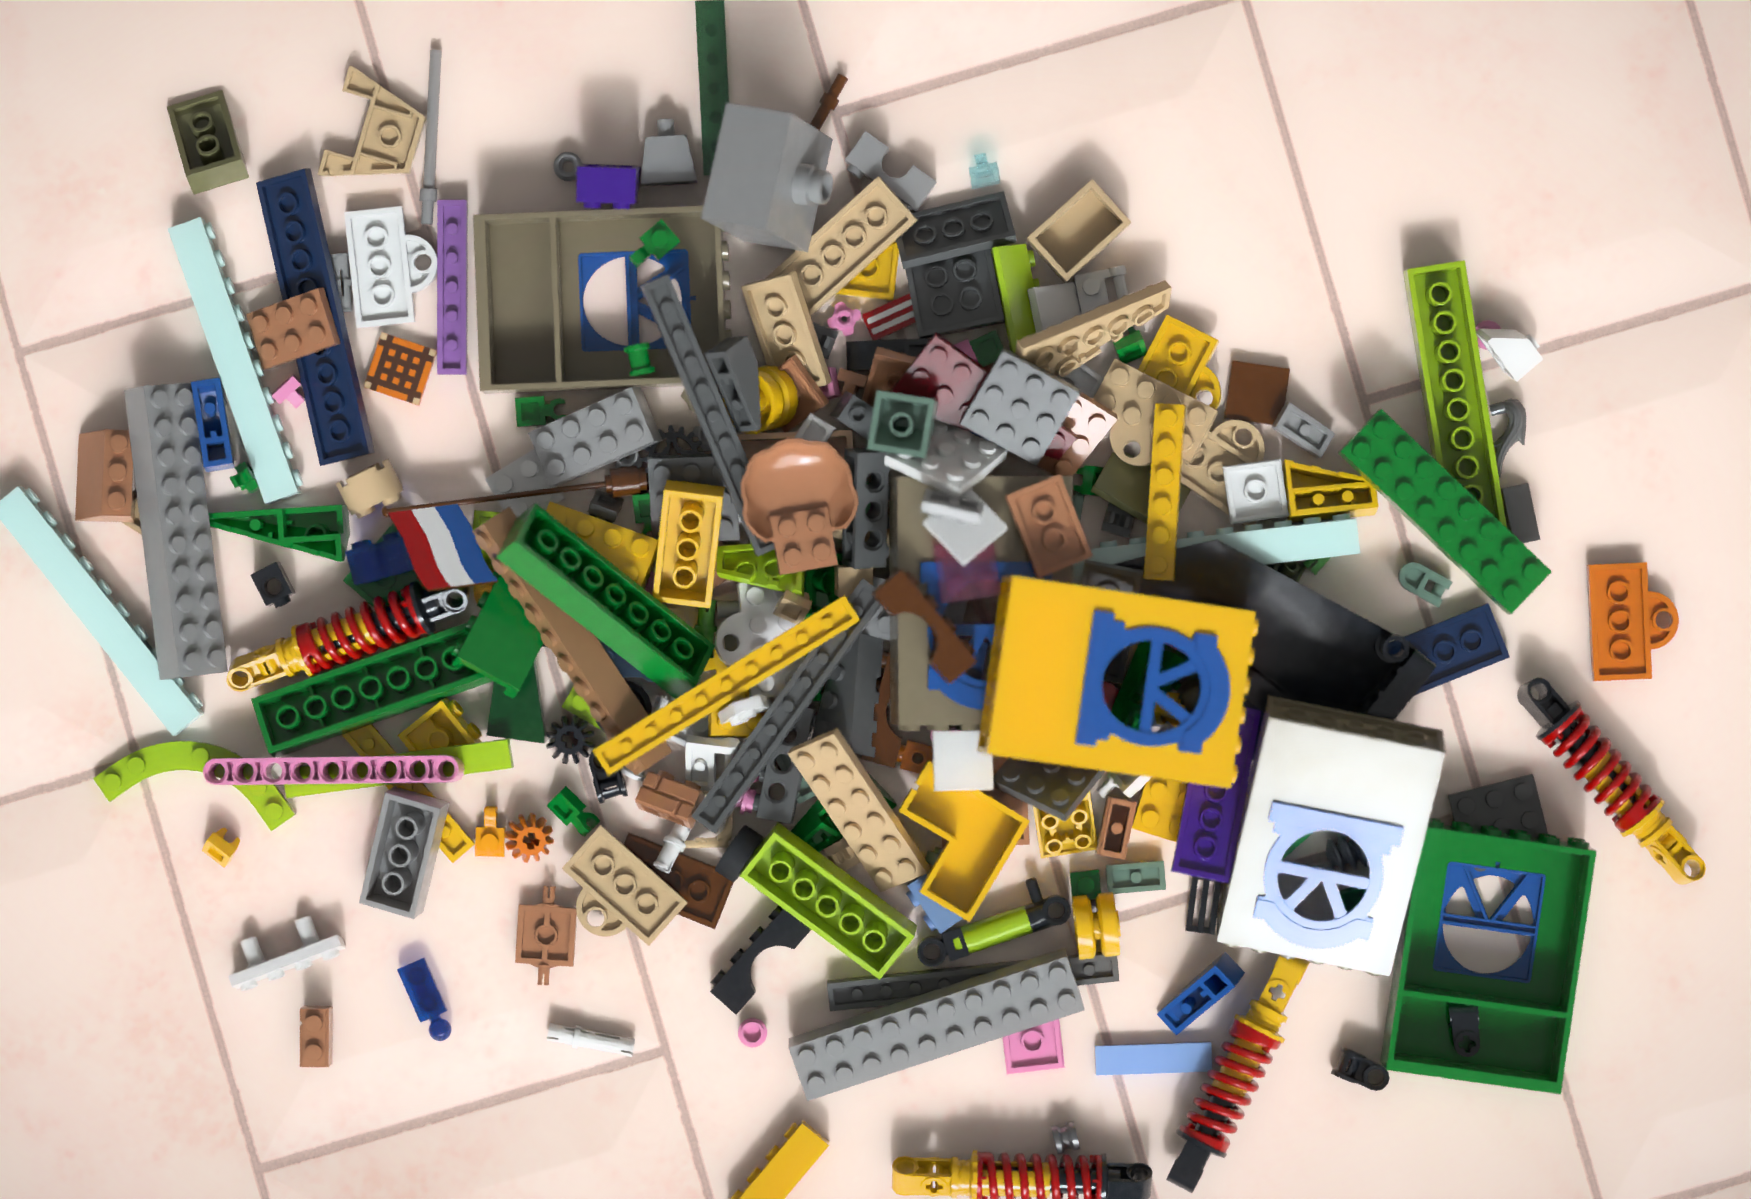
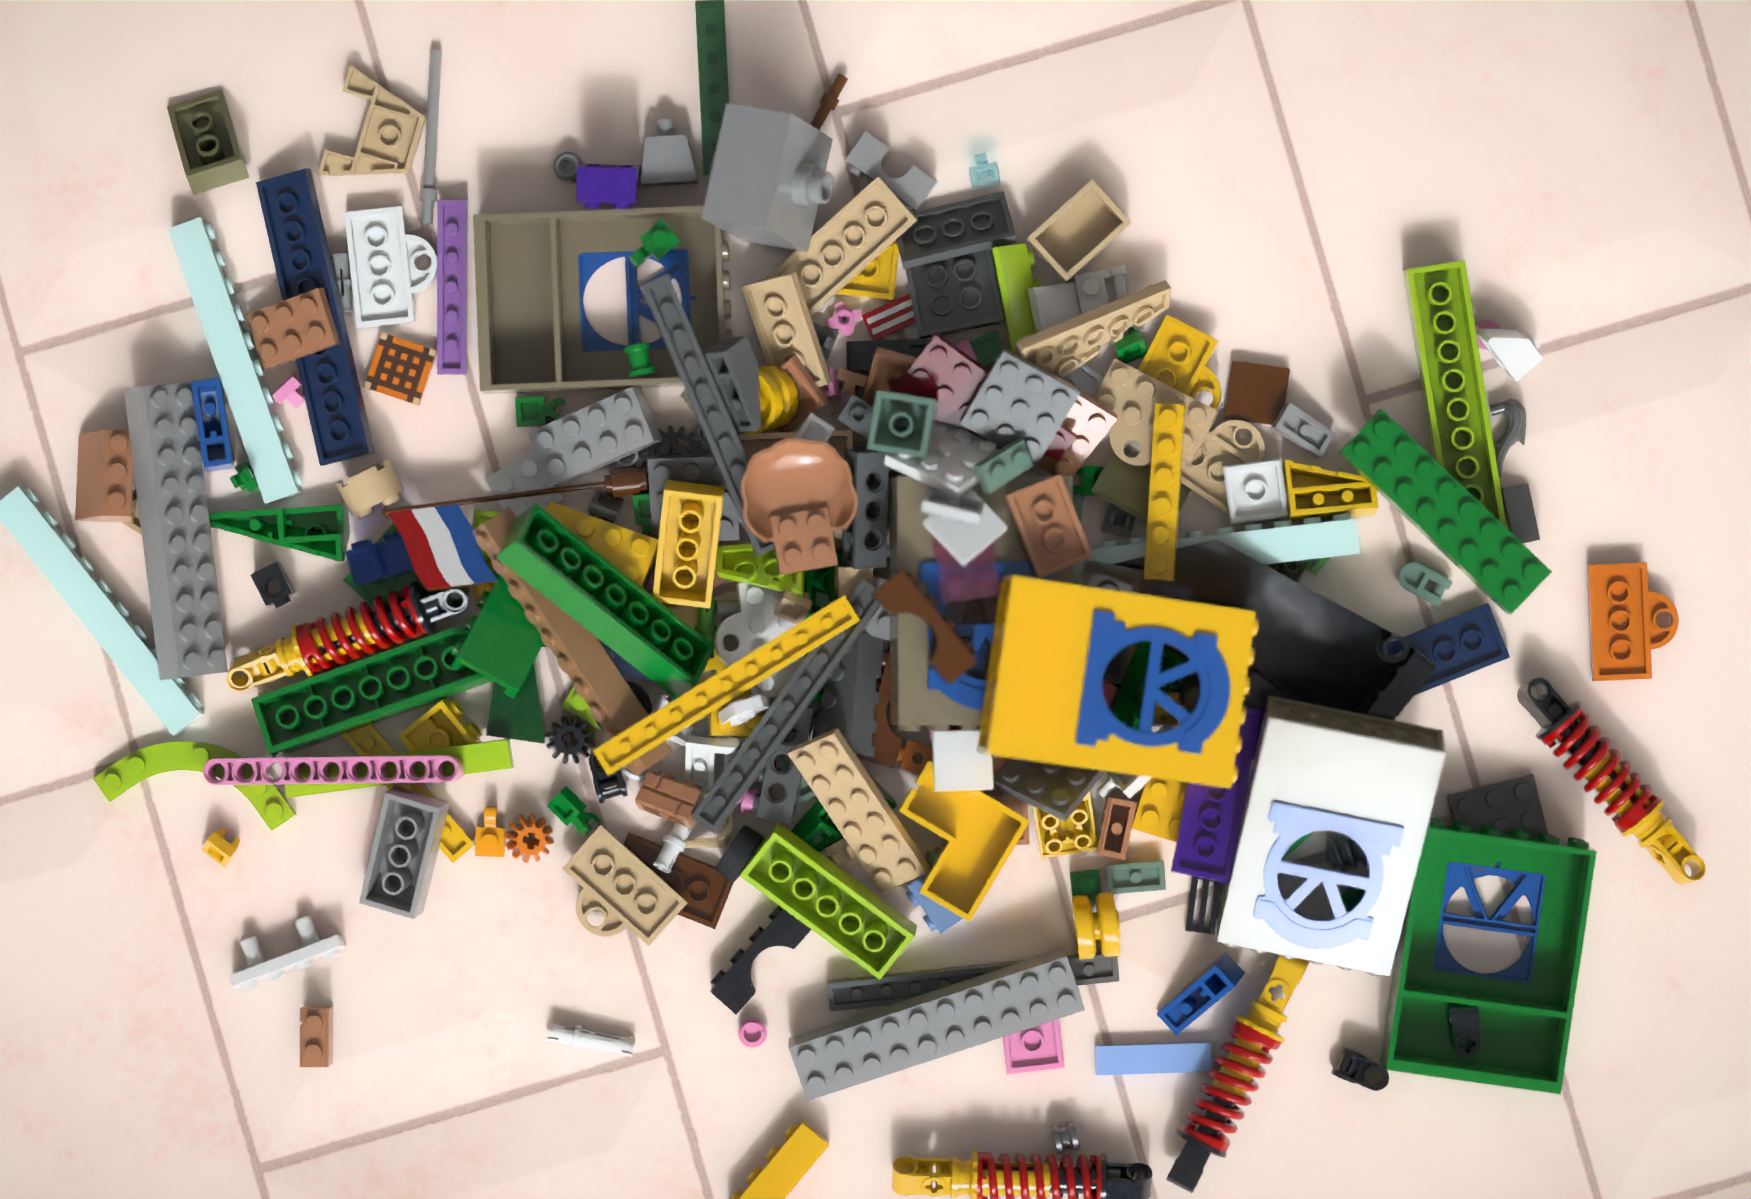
(426, 997): clear blue plate -> none
(546, 935): nougat plate -> none
(996, 929): piece -> none
(1003, 466): none -> sand green plate

